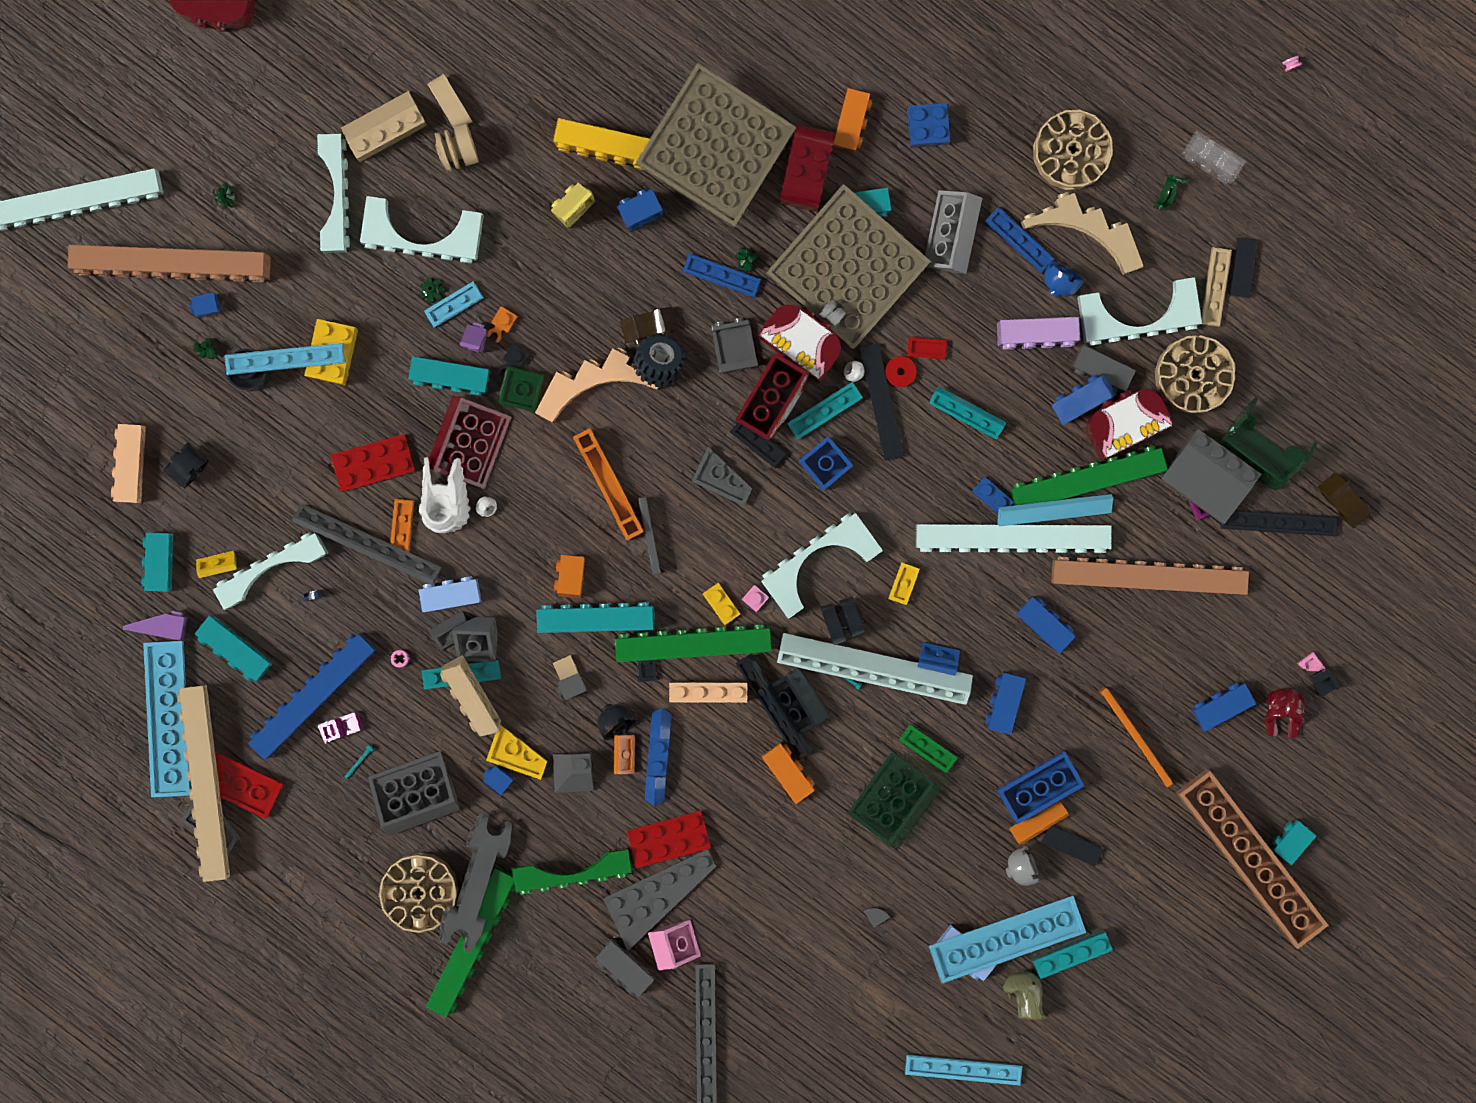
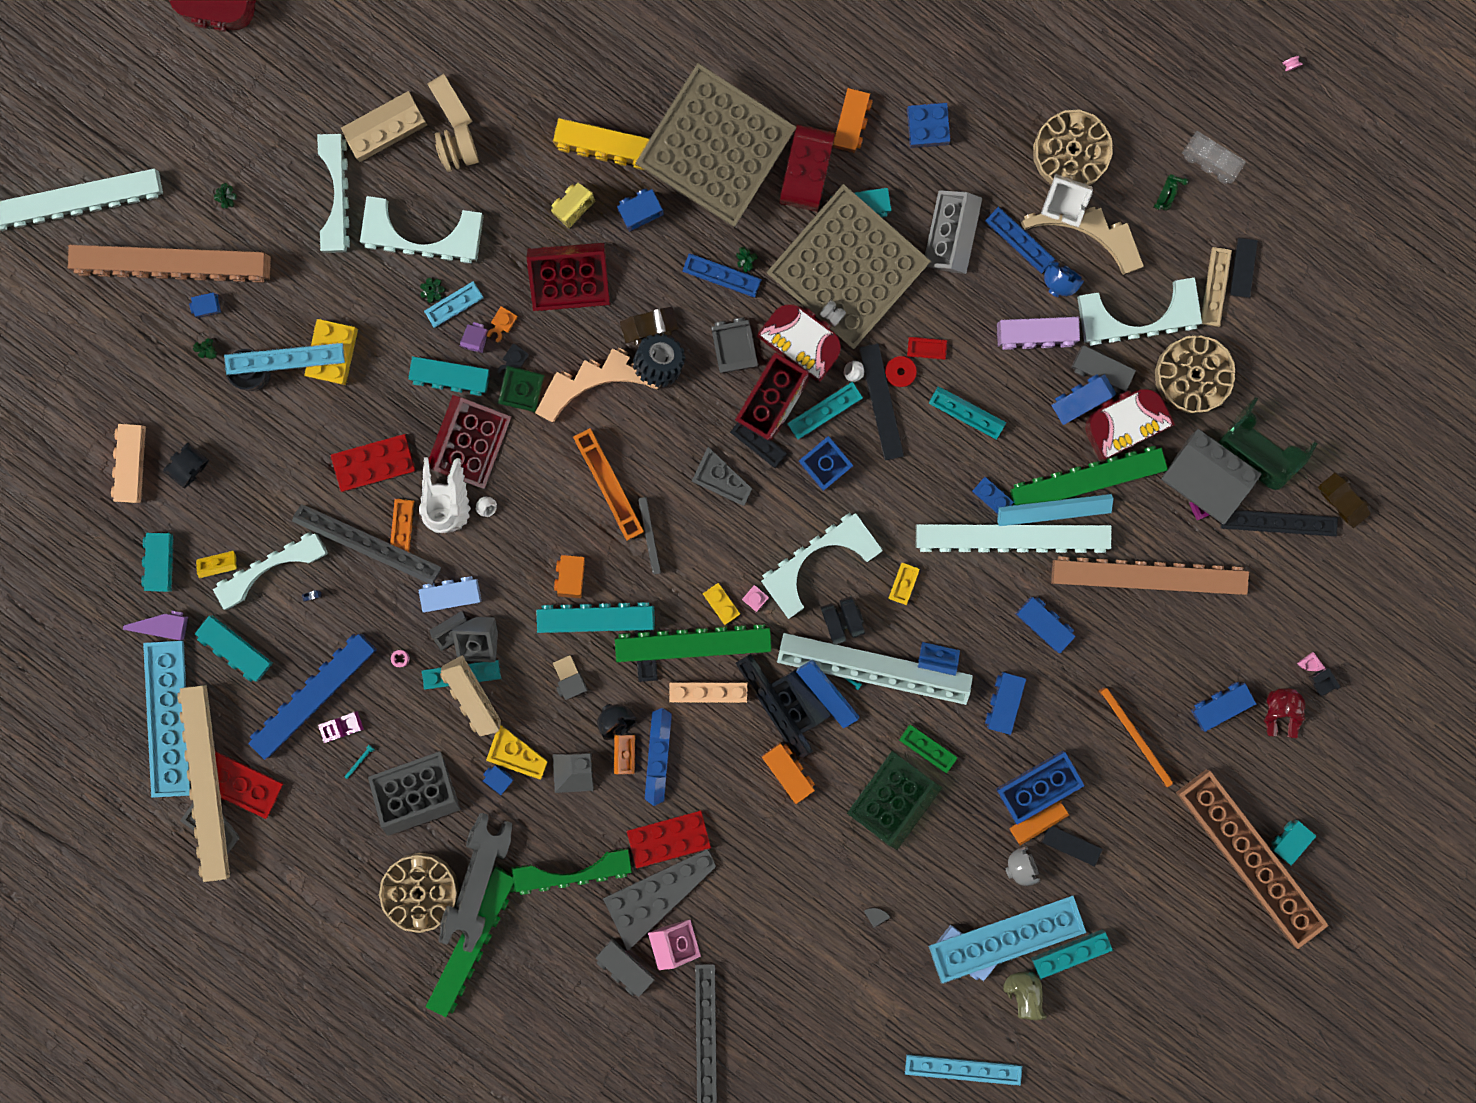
(568, 276): none -> dark red slope
(827, 694): none -> blue tile
(1066, 198): none -> white piece

